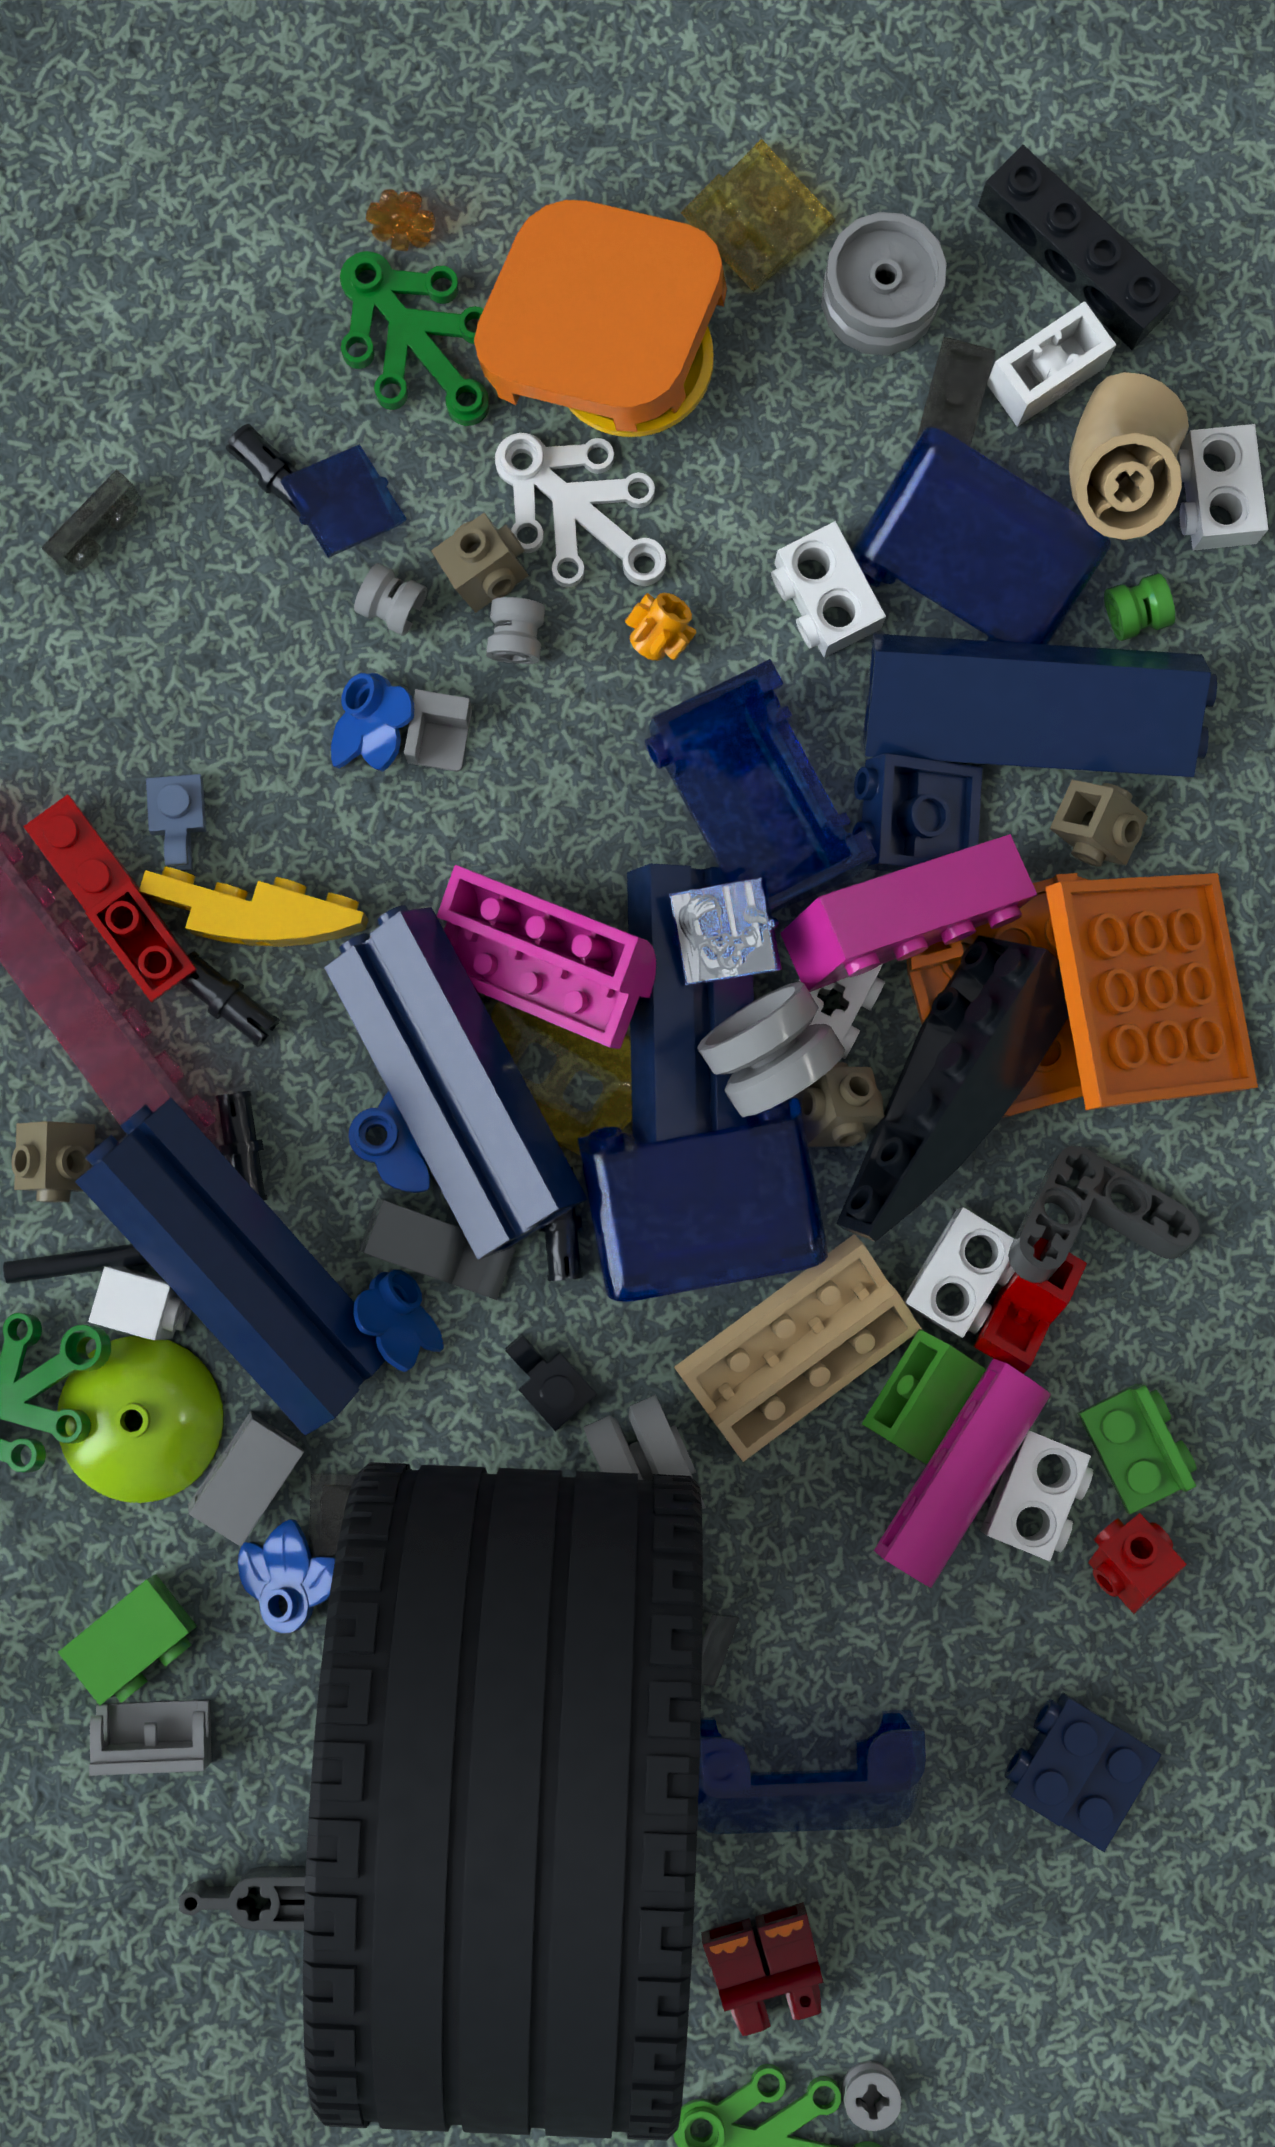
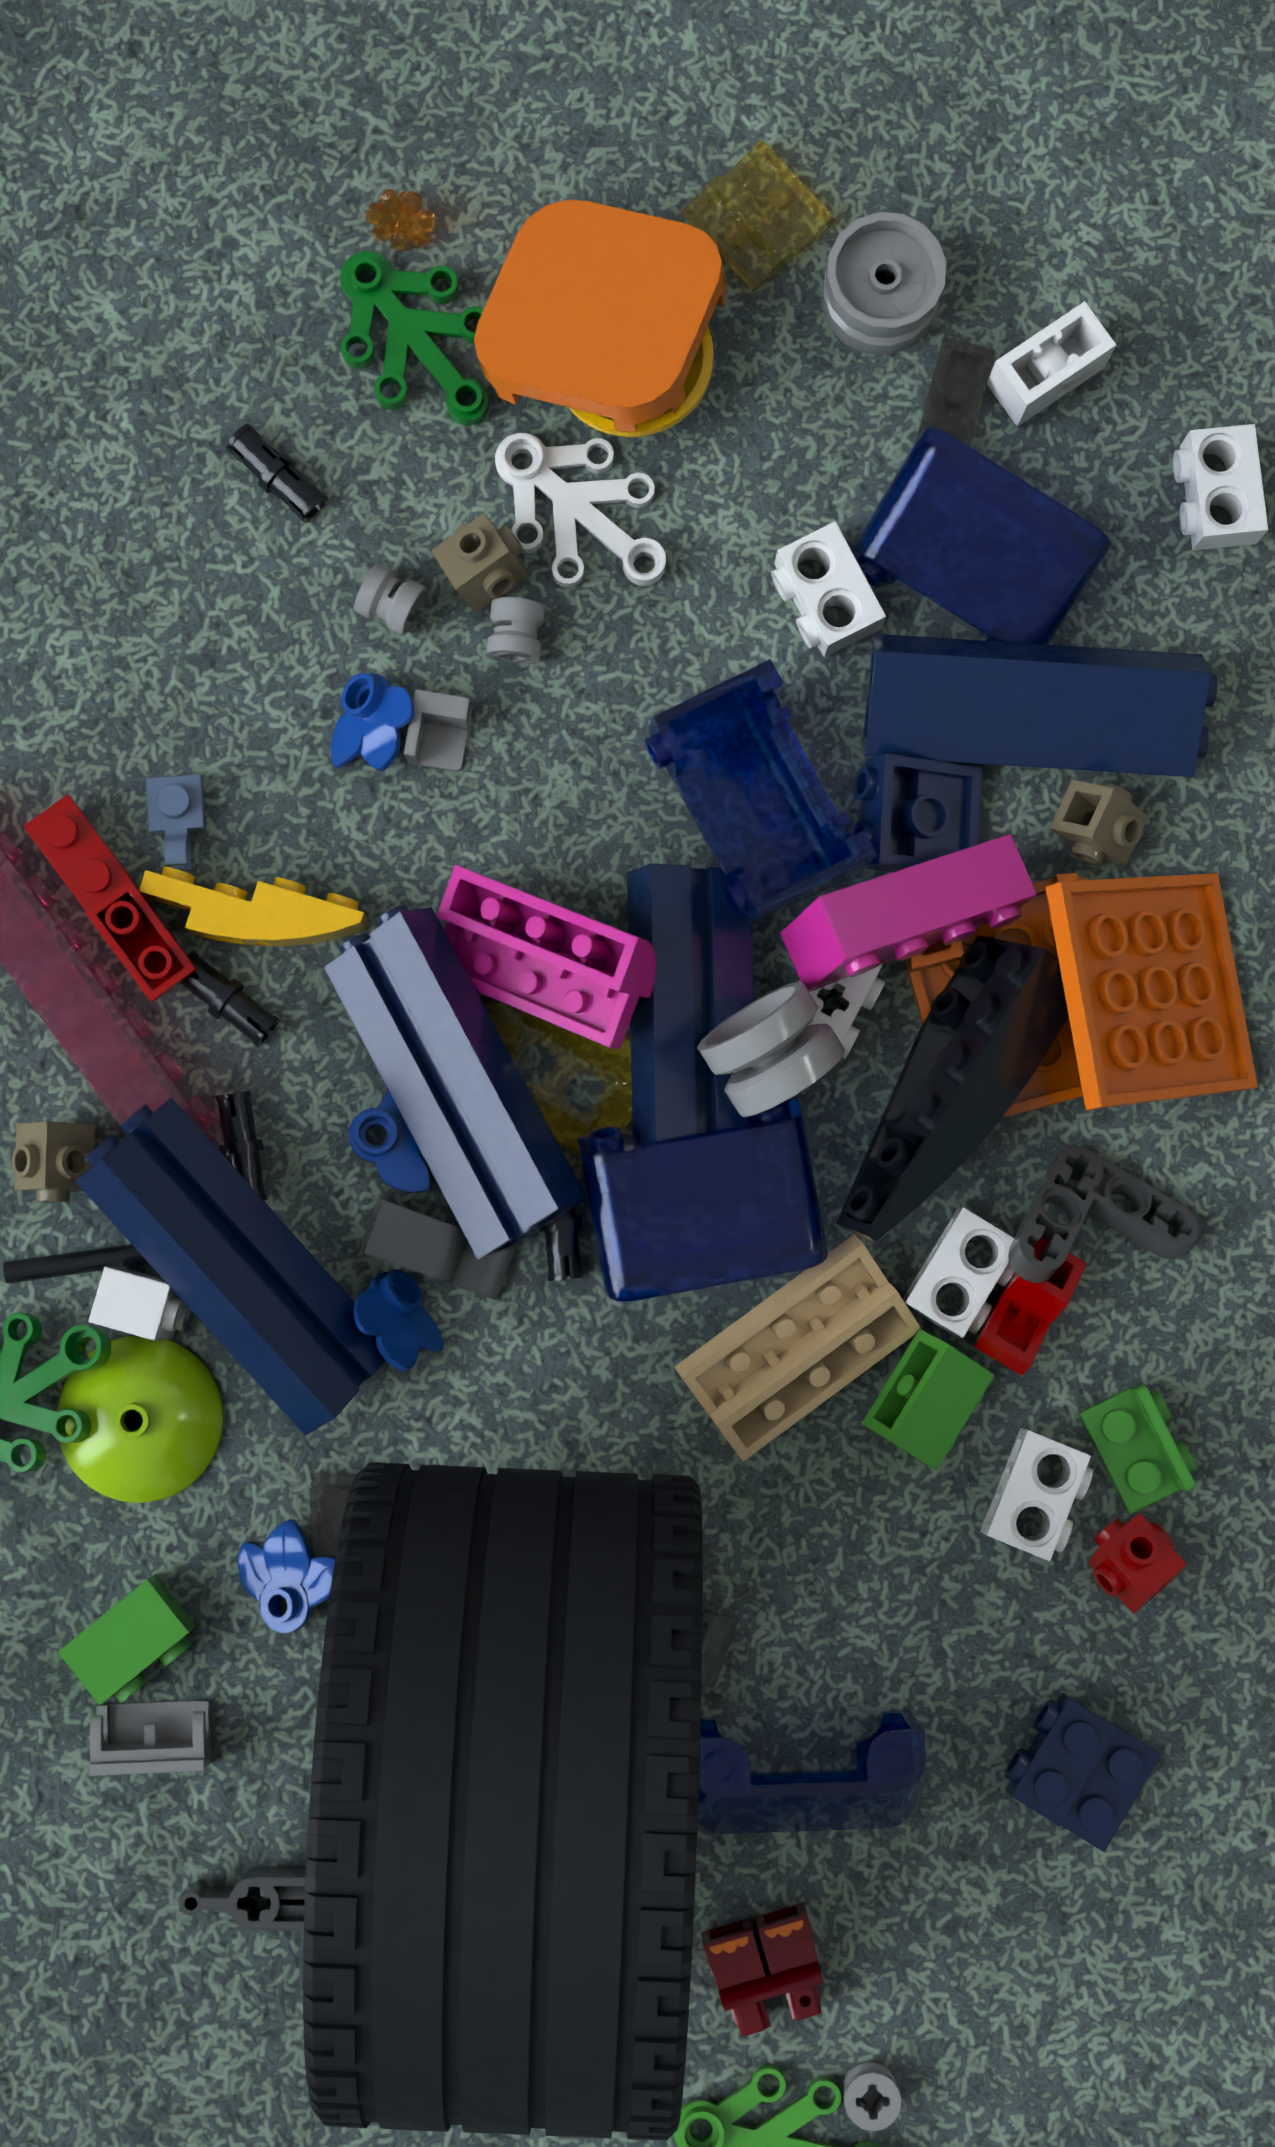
(106, 509): clear smoke plate -> none
(245, 1479): light grey hinge -> none
(343, 500): clear blue piece -> none
(553, 1386): black plate -> none
(655, 1452): light grey wheel -> none
(660, 626): light orange gear -> none
(725, 931): piece -> none
(841, 1106): dark tan brick -> none
(962, 1472): dark pink brick -> none
(1077, 247): black brick -> none
(1127, 456): tan brick -> none
(1139, 606): bright green wheel -> none

